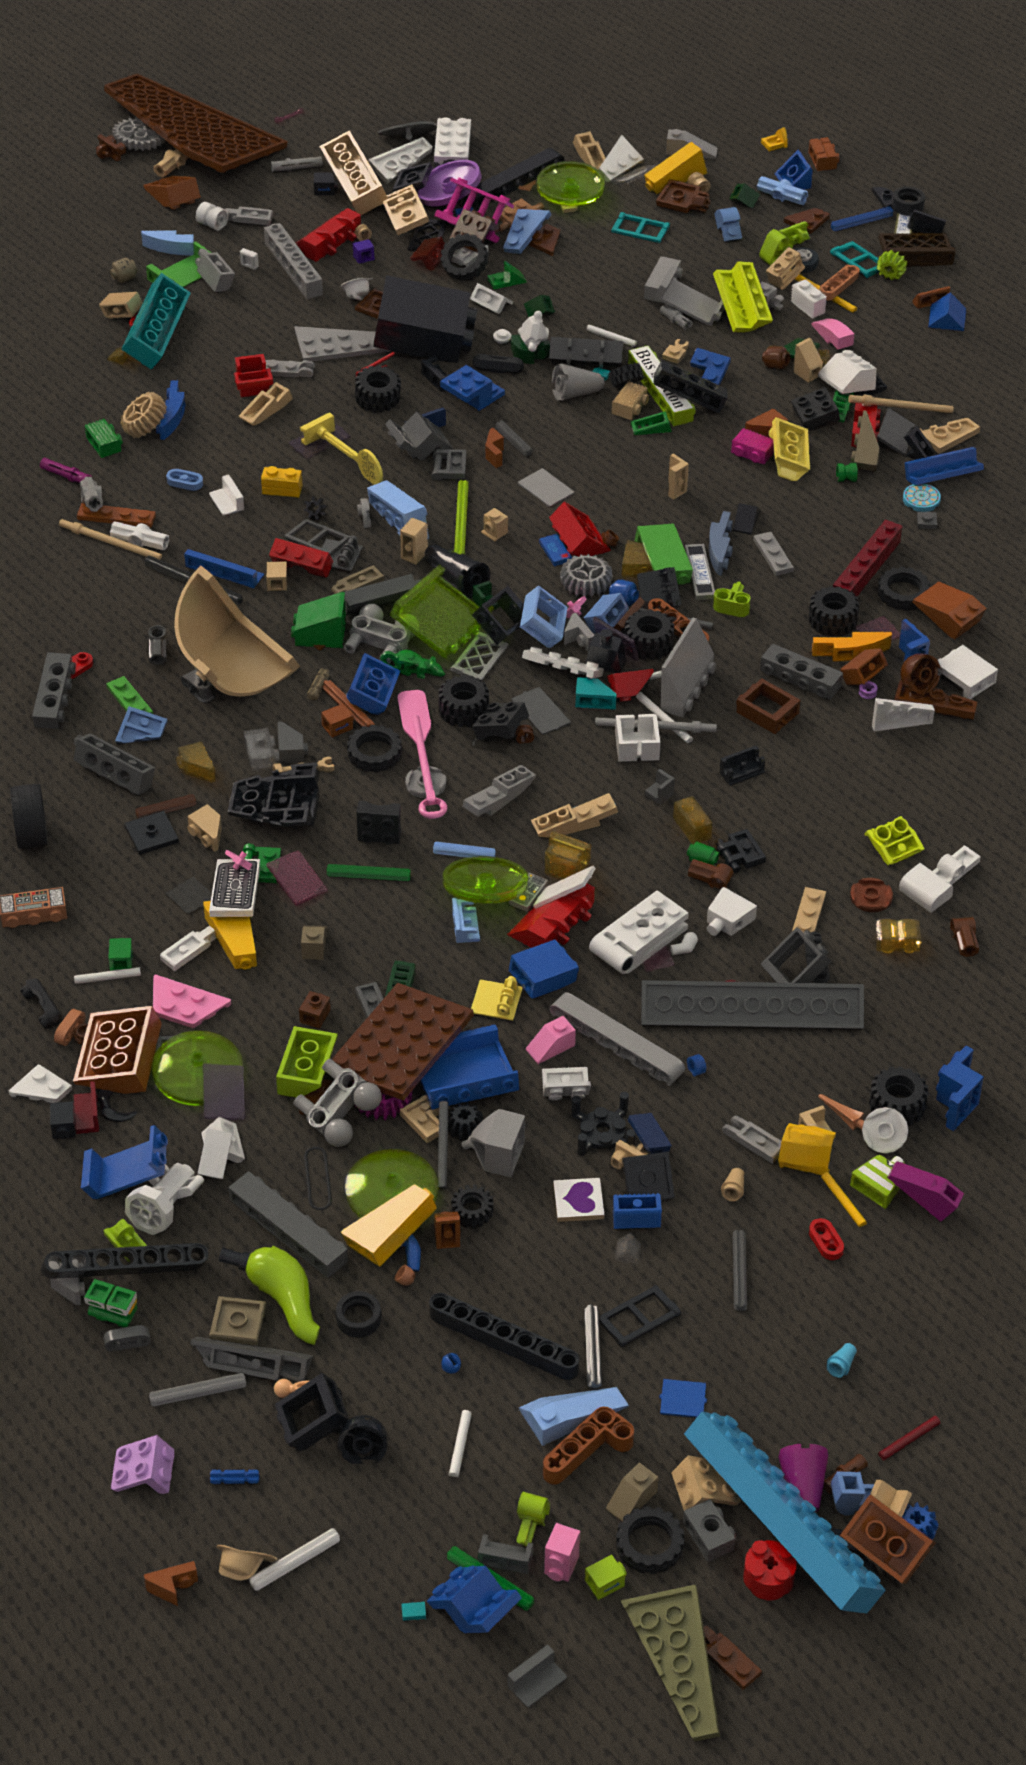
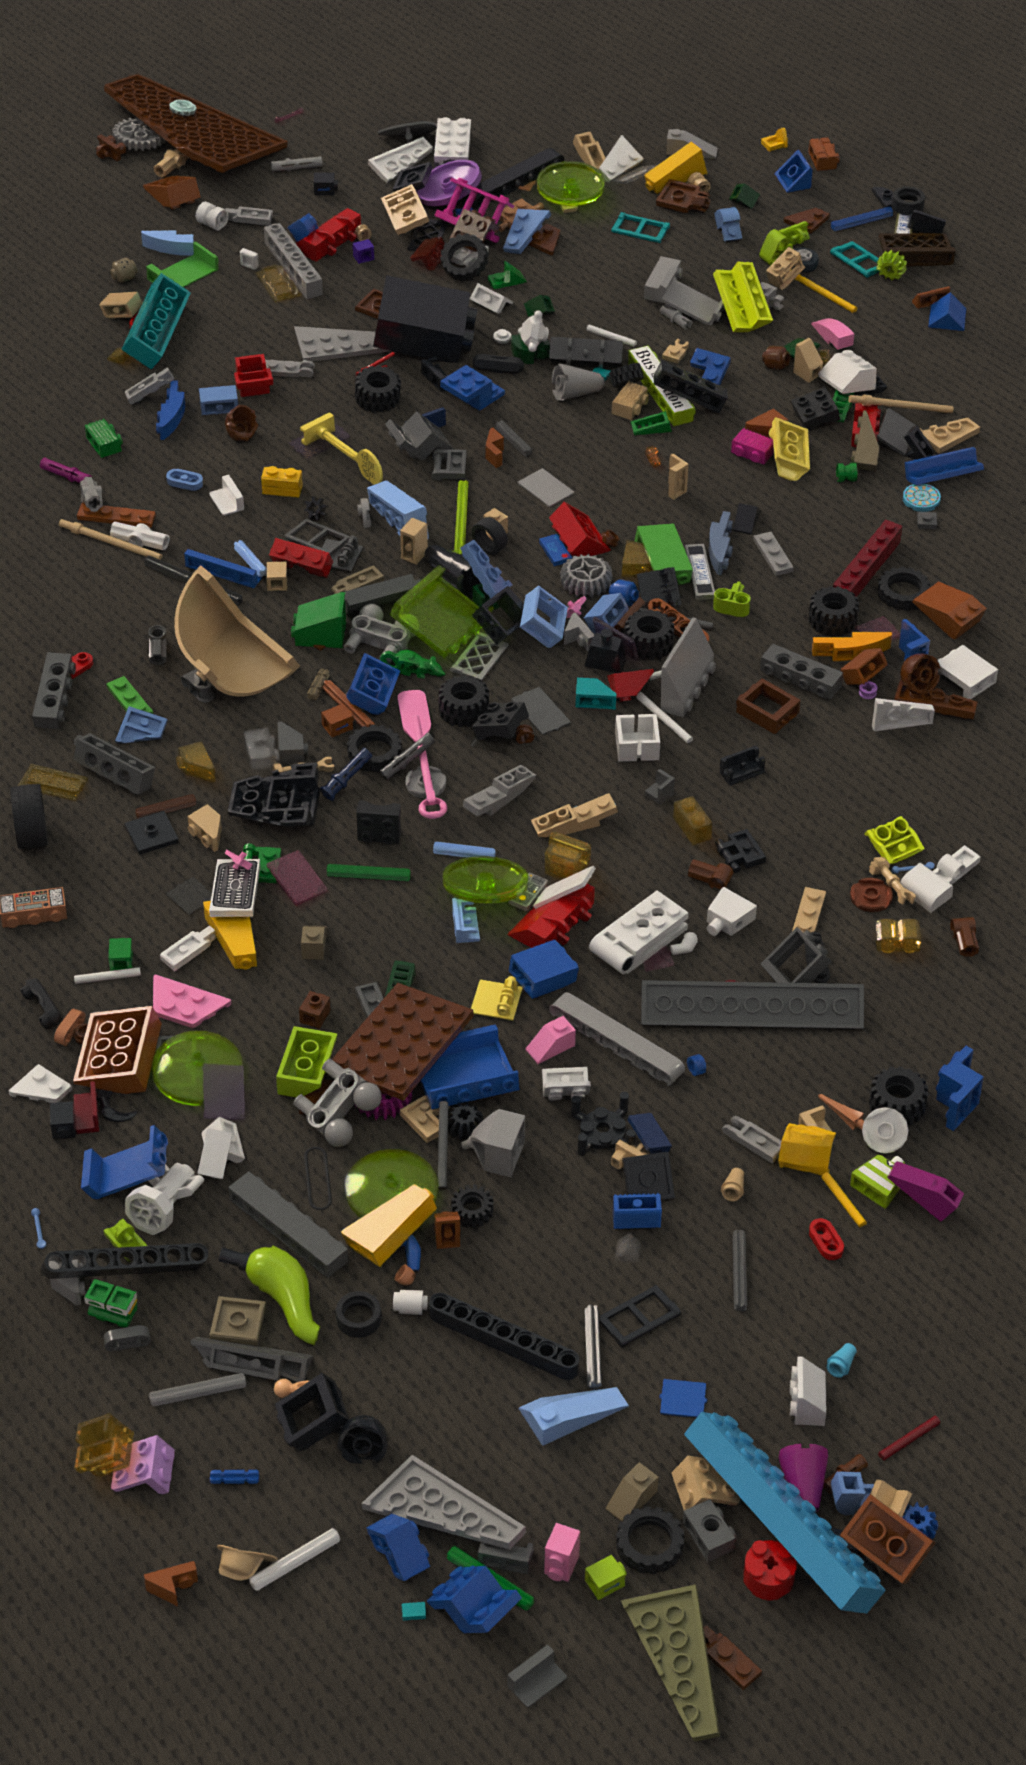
(41, 1243): none -> medium blue hinge
(54, 781): none -> clear yellow piece
(104, 1445): none -> clear yellow plate
(143, 414): tan gear -> none
(148, 385): none -> light grey hinge
(182, 107): none -> light aqua gear
(214, 270): light grey hinge -> none
(218, 399): none -> medium blue brick
(241, 423): none -> reddish brown hair
(250, 558): none -> light blue axle
(266, 404): tan slope -> none
(278, 283): none -> clear yellow piece
(303, 227): none -> blue piece
(337, 778): none -> dark blue pin
(354, 173): tan brick -> none
(357, 288): white piece -> none
(399, 1542): none -> blue brick
(410, 1302): none -> white brick
(426, 741): none -> dark grey pin
(442, 1504): none -> light grey wing
(448, 1365): blue hinge -> none
(460, 1443): white bar -> none
(483, 570): none -> medium blue wing
(496, 531): none -> black tyre
(532, 1512): lime beam -> none
(536, 655): white wing -> none
(560, 1465): dark orange beam -> none
(578, 1199): tile -> none
(651, 454): none -> clear orange arm
(695, 726): light grey bar -> none
(703, 853): green brick -> none
(782, 190): light blue piece -> none
(808, 298): white brick -> none
(808, 1393): none -> white slope
(839, 281): nougat beam -> none
(881, 866): none -> tan piece
(895, 869): none -> medium blue hinge

